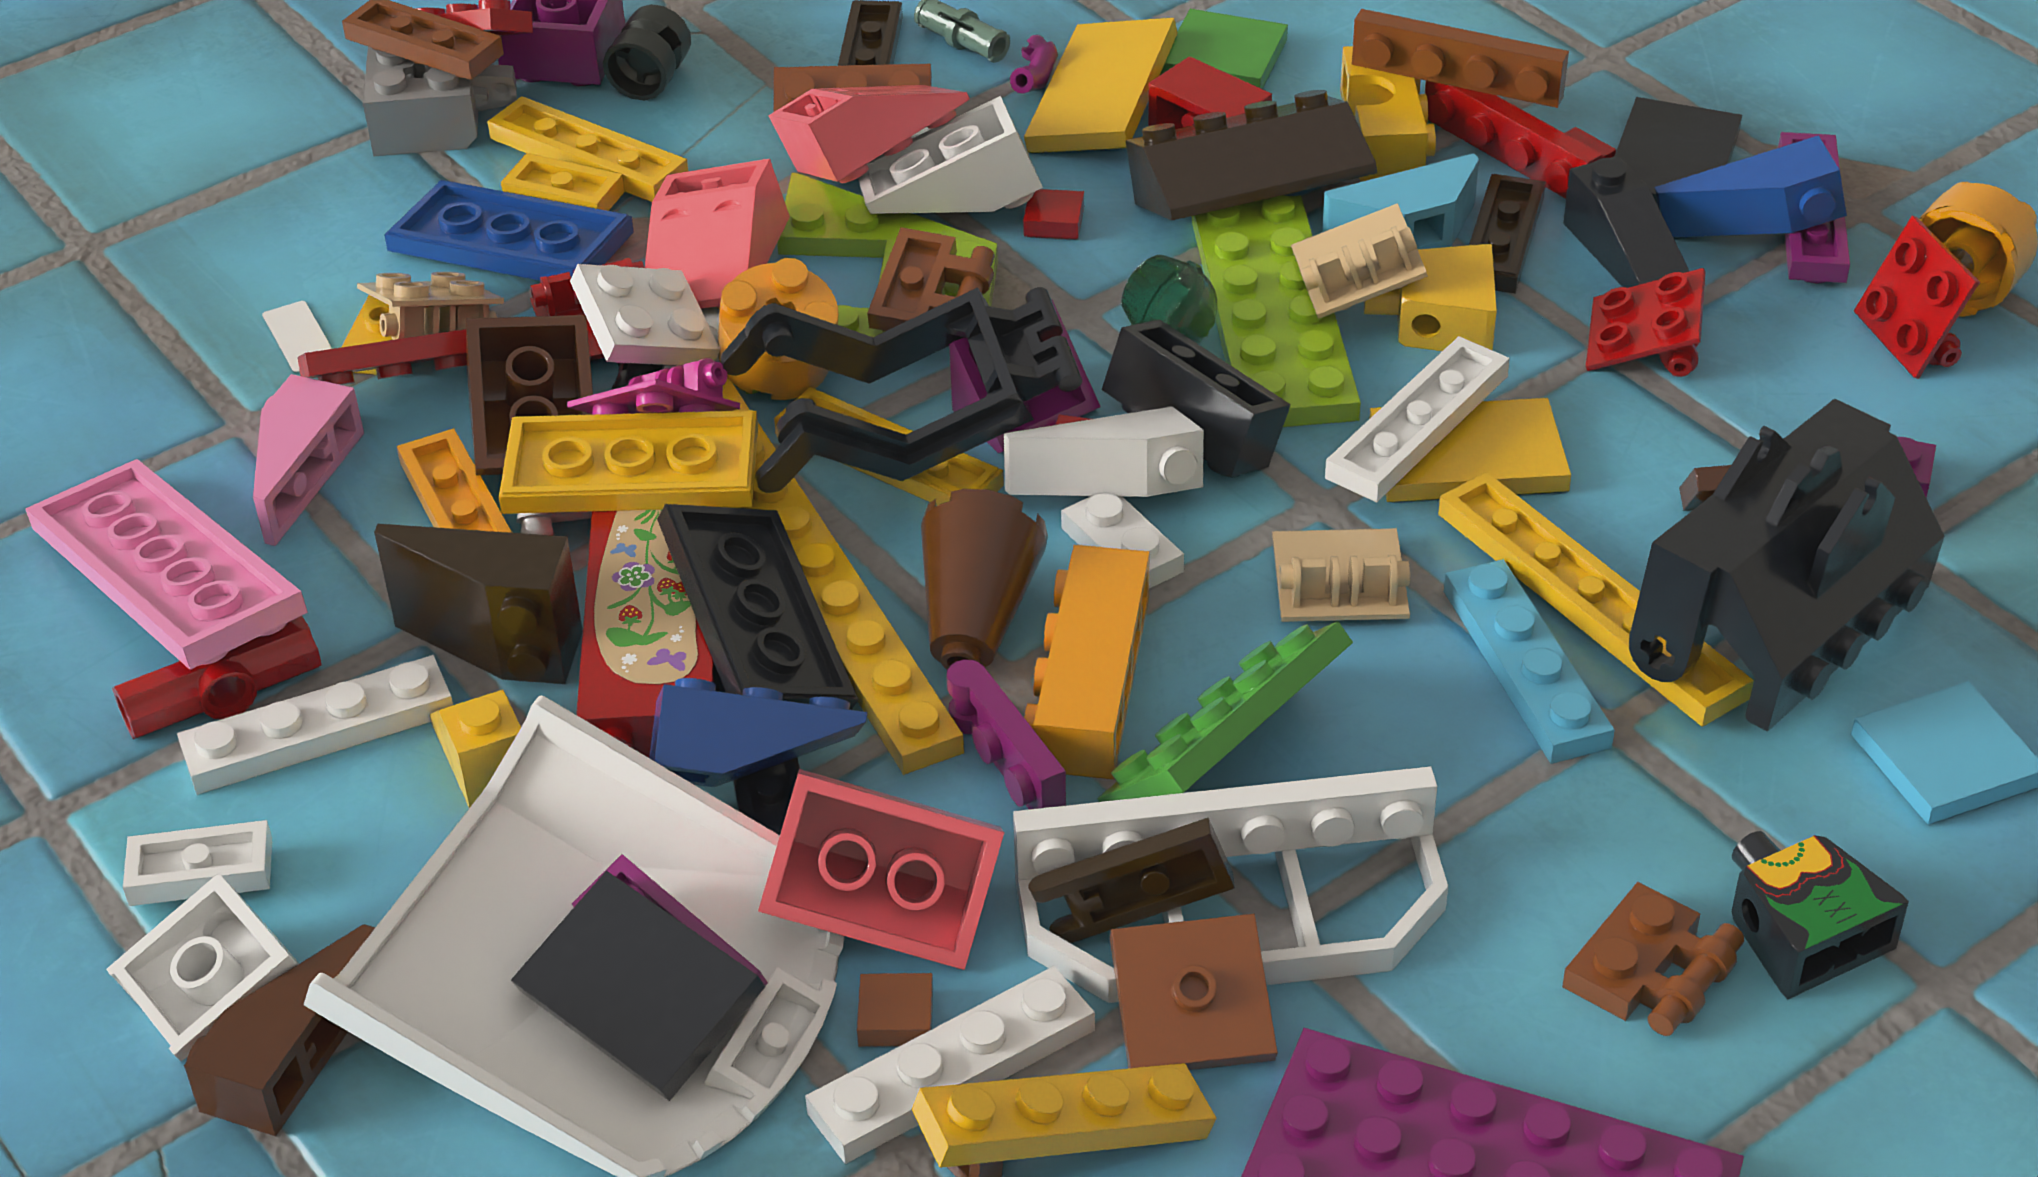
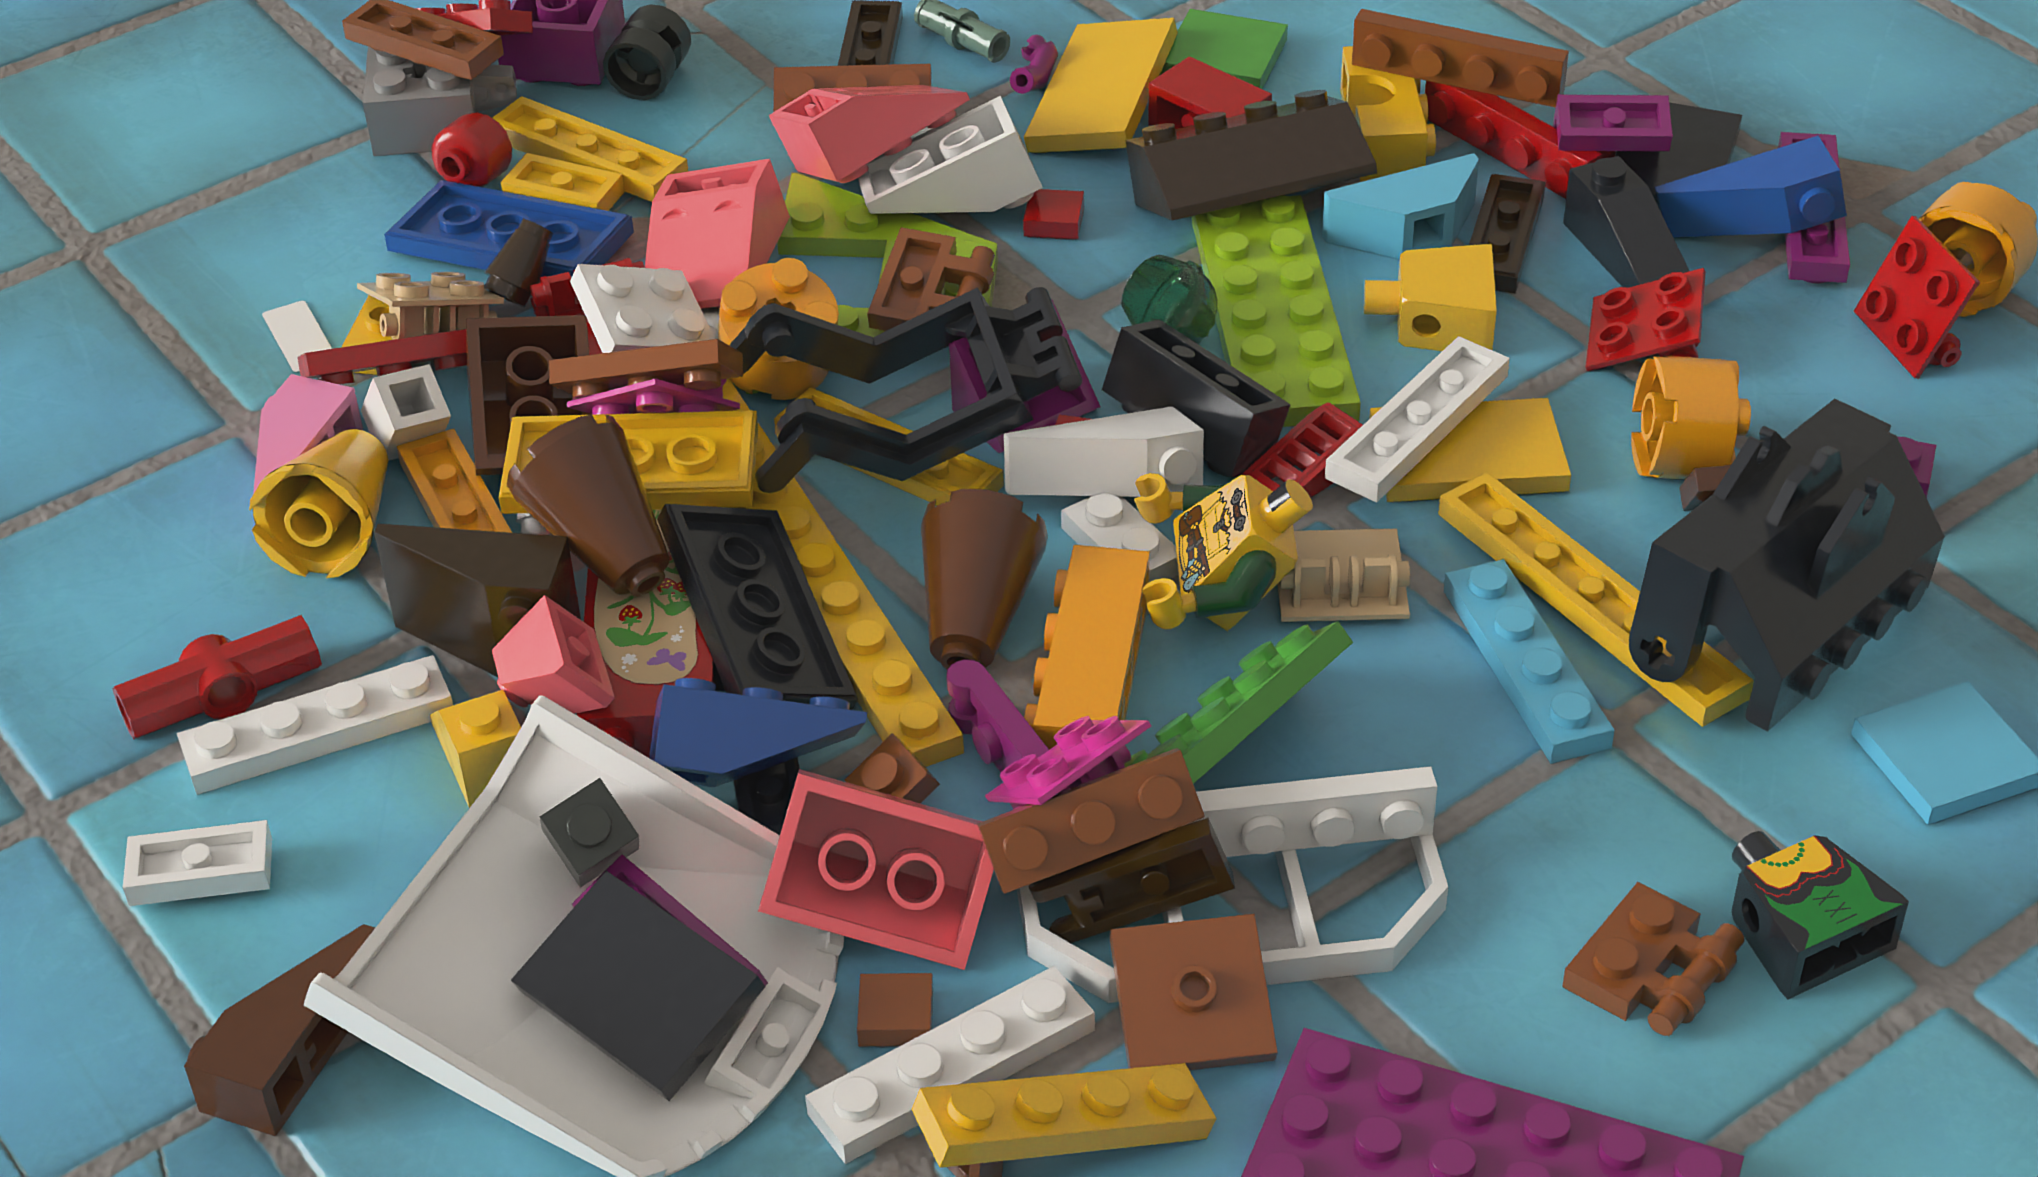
(167, 563): bright pink plate -> none
(200, 963): white slope -> none
(322, 505): none -> yellow cone
(405, 408): none -> white brick
(472, 150): none -> red head
(519, 263): none -> dark brown cone
(553, 658): none -> coral slope
(589, 832): none -> pearl dark grey brick
(592, 492): none -> reddish brown cone
(694, 364): none -> dark orange plate
(895, 772): none -> dark orange plate
(1082, 753): none -> dark pink hinge
(1091, 820): none -> dark orange plate
(1229, 546): none -> torso
(1318, 432): none -> red slope
(1359, 260): tan hinge -> none
(1613, 122): none -> magenta panel
(1687, 415): none -> light orange brick

